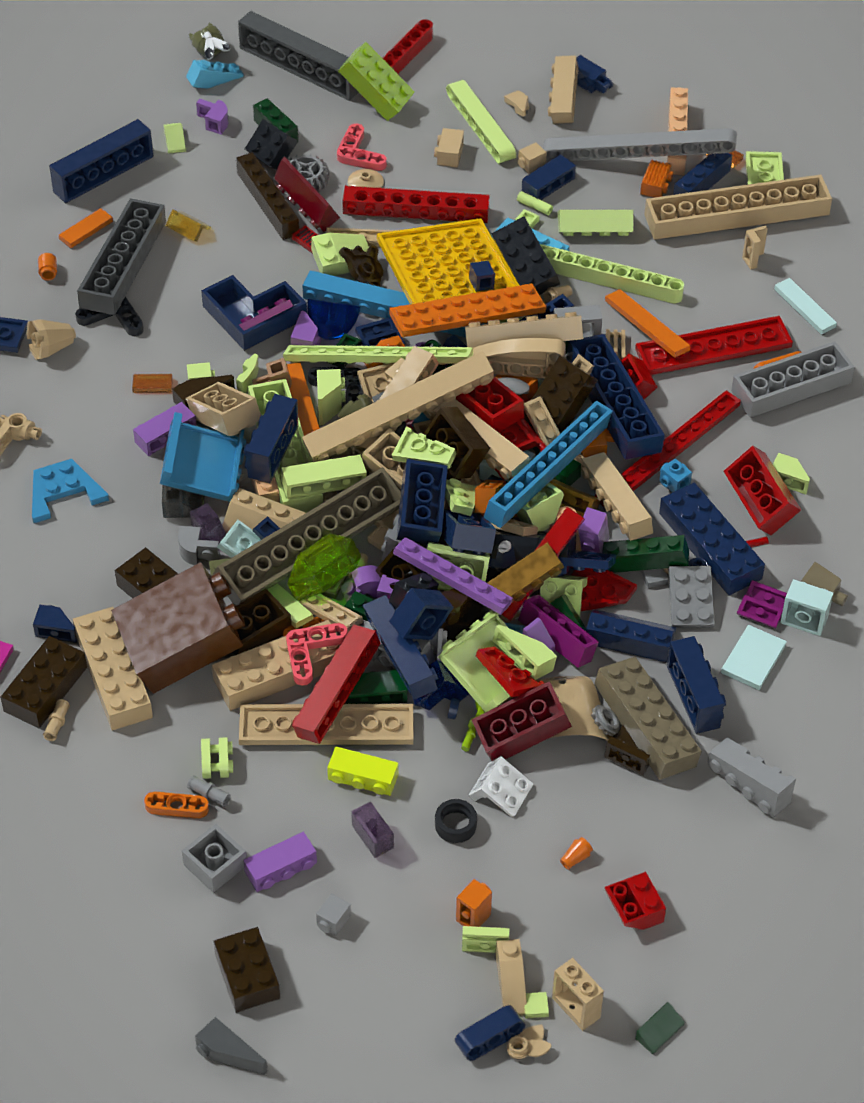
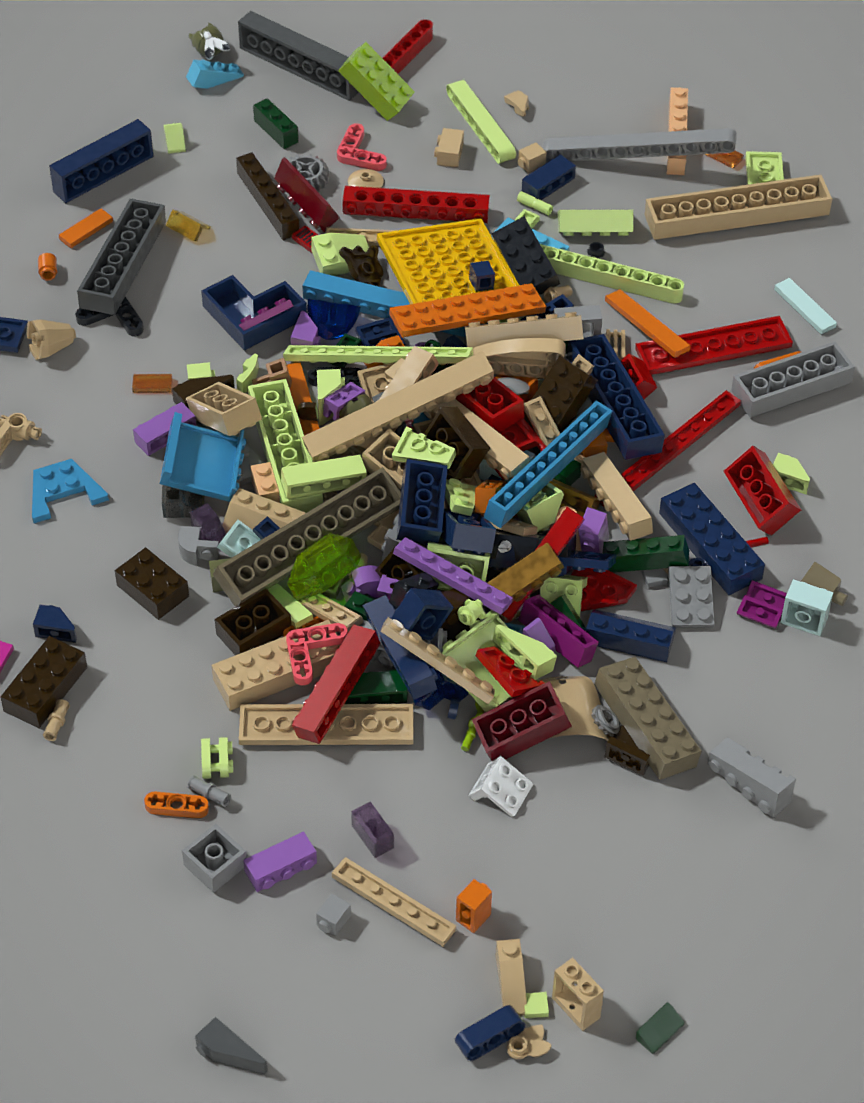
(112, 670): tan brick -> none
(179, 626): reddish brown brick -> none
(214, 114): medium lavender brick -> none
(246, 969): dark brown brick -> none
(270, 144): black brick -> none
(271, 438): dark blue brick -> none
(308, 411): none -> dark brown tile
(340, 398): none -> medium lavender hinge
(363, 771): neon yellow brick -> none
(394, 901): none -> tan plate
(432, 656): none -> tan plate
(455, 806): black tyre -> none
(471, 611): none -> yellowish green brick
(482, 938): yellowish green plate -> none
(564, 89): tan brick -> none
(577, 852): orange cone -> none
(591, 76): dark blue brick -> none
(596, 250): none -> black plate
(637, 902): red slope -> none
(656, 179): orange brick -> none
(675, 475): dark azure brick -> none
(696, 684): dark blue brick -> none
(704, 174): dark blue brick -> none
(753, 657): light aqua tile -> none
(754, 246): tan panel -> none

